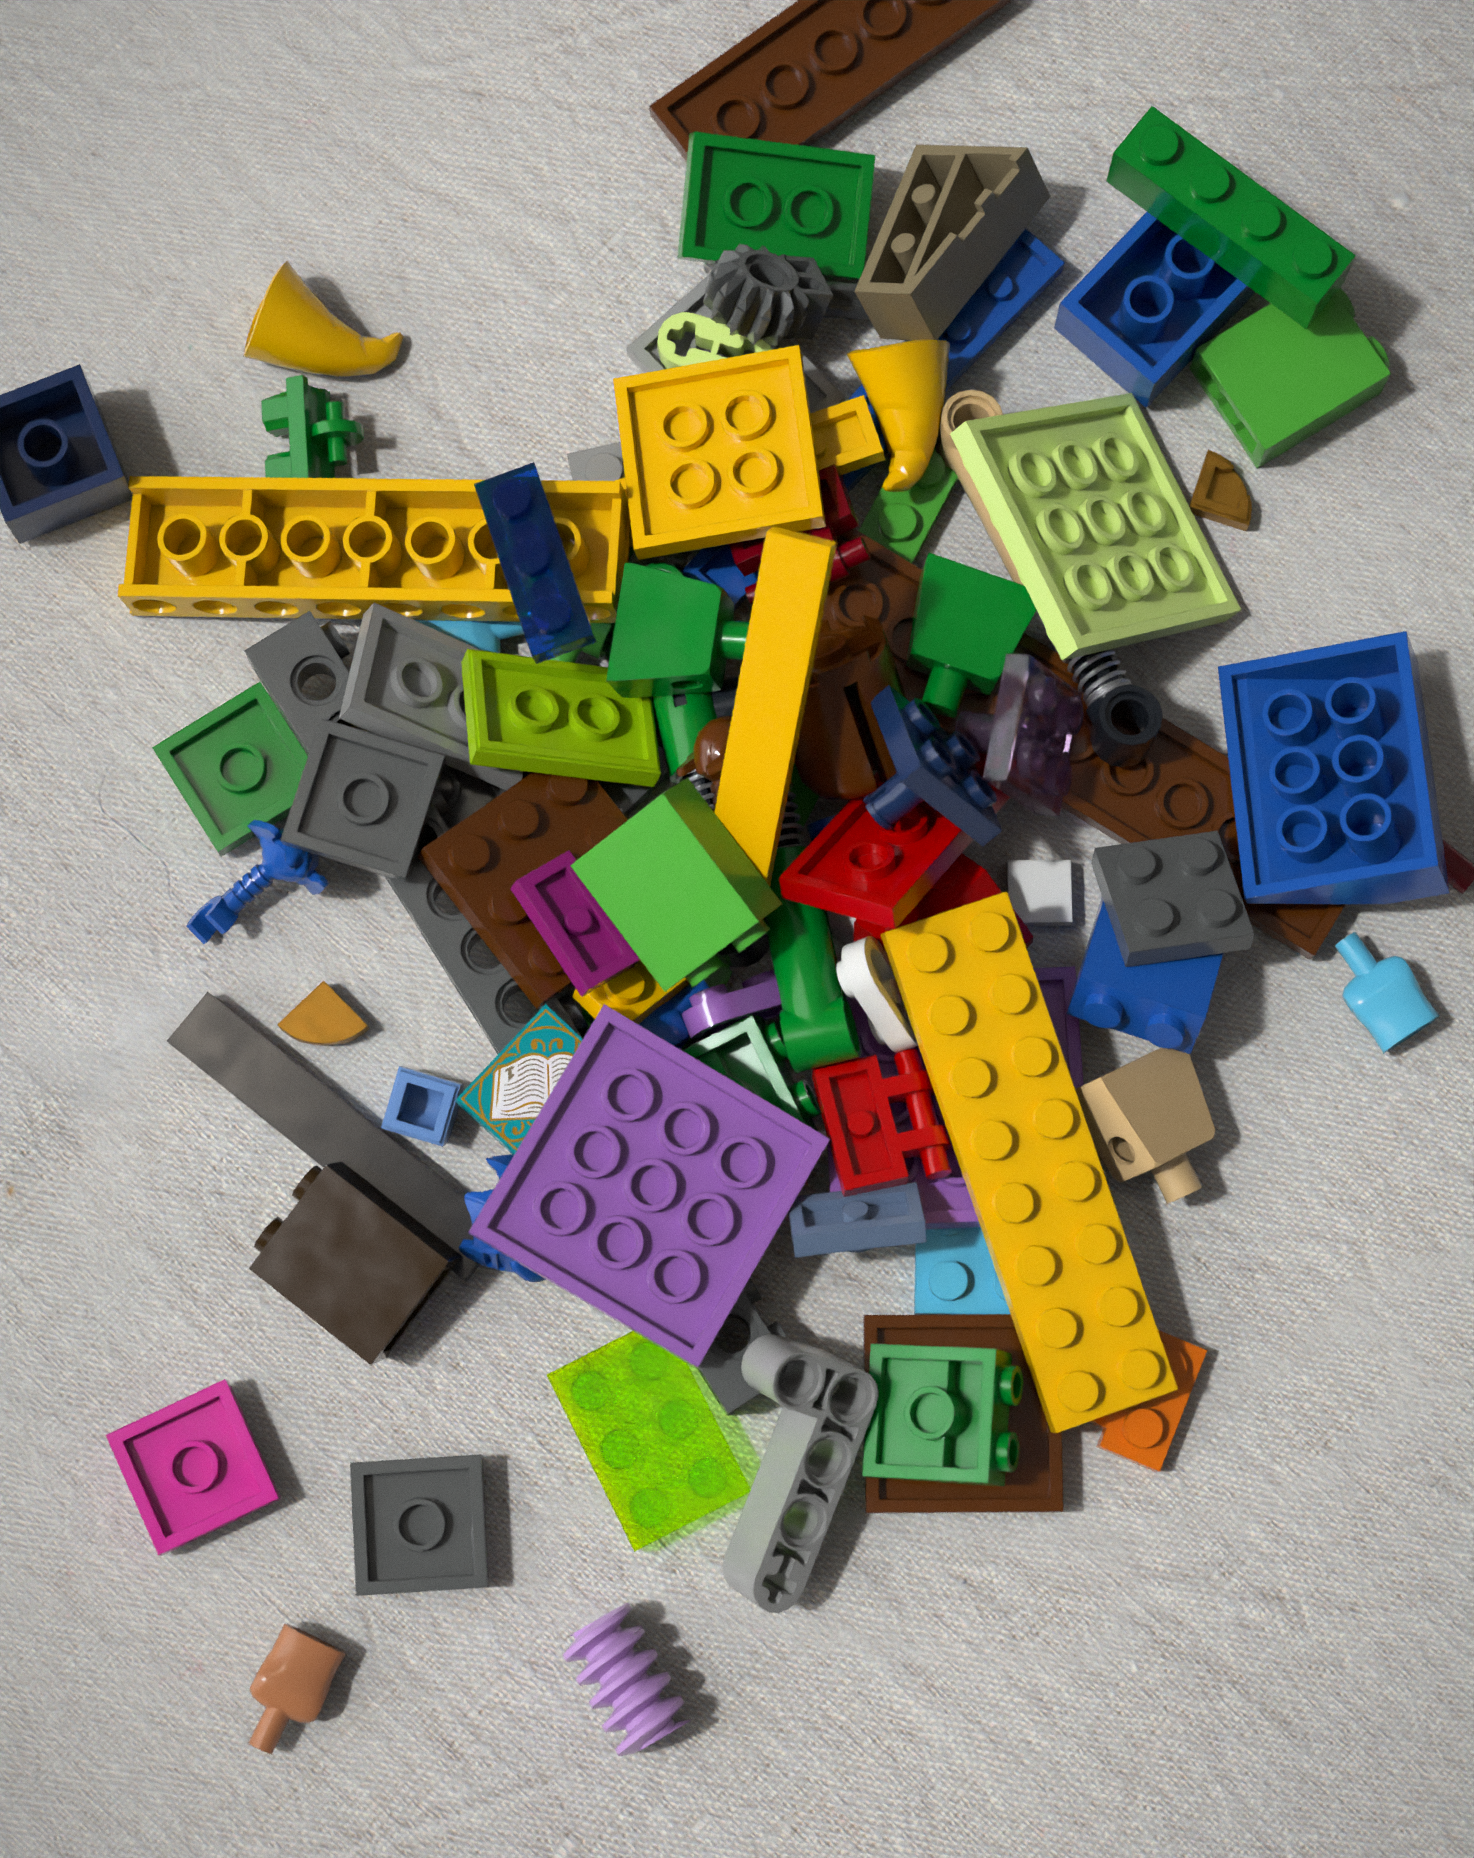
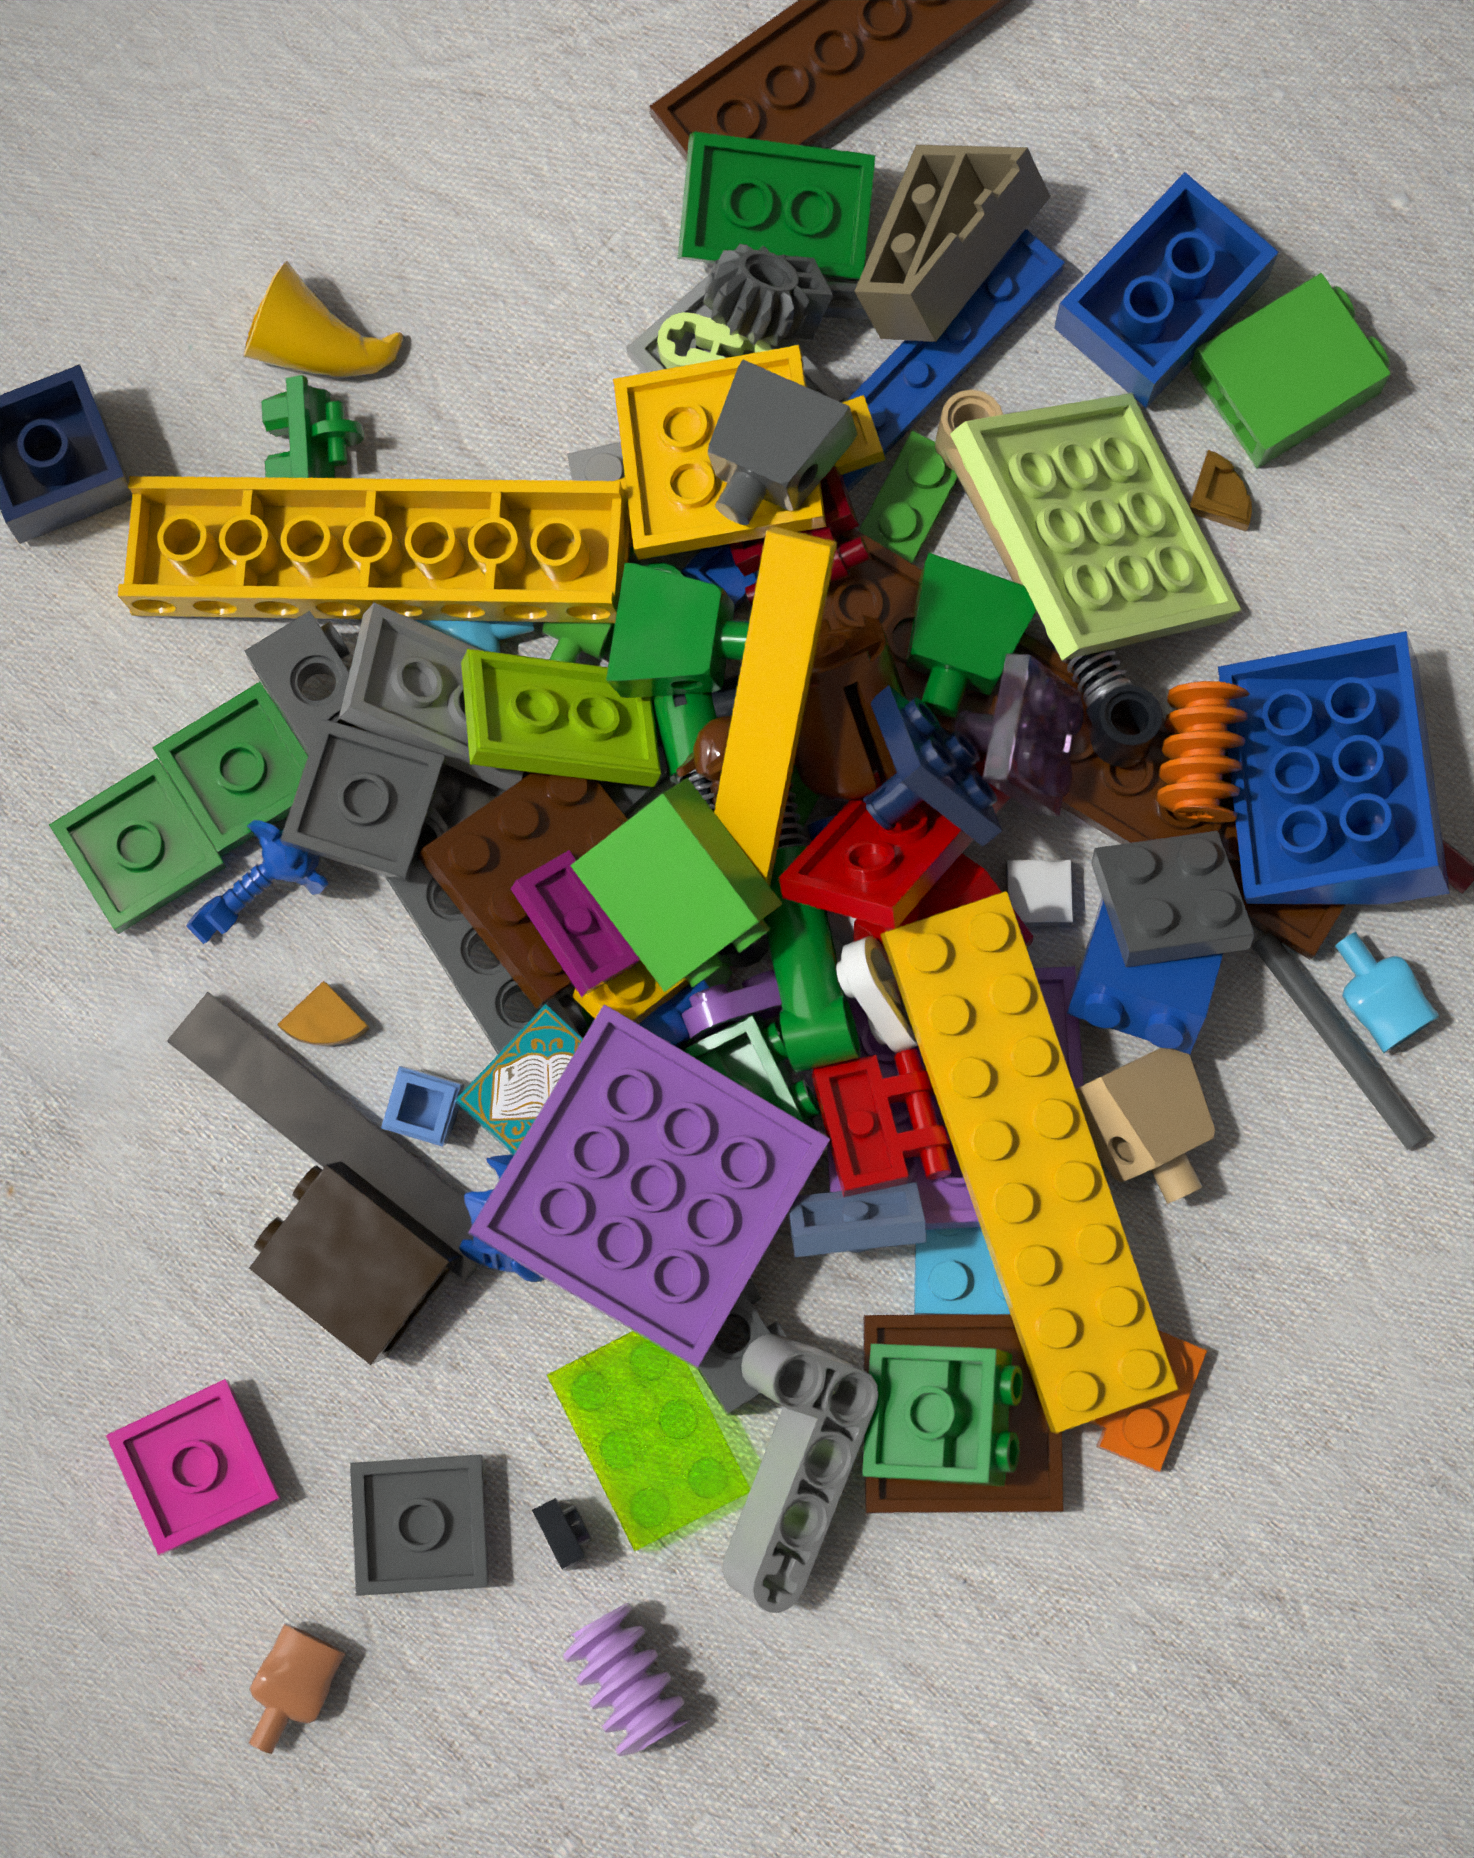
(137, 846): none -> green plate
(535, 563): clear blue plate -> none
(563, 1532): none -> black plate
(774, 442): none -> dark grey torso
(907, 396): yellow hat -> none
(1199, 750): none -> orange piece
(1229, 217): green brick -> none
(1339, 1040): none -> dark grey bar

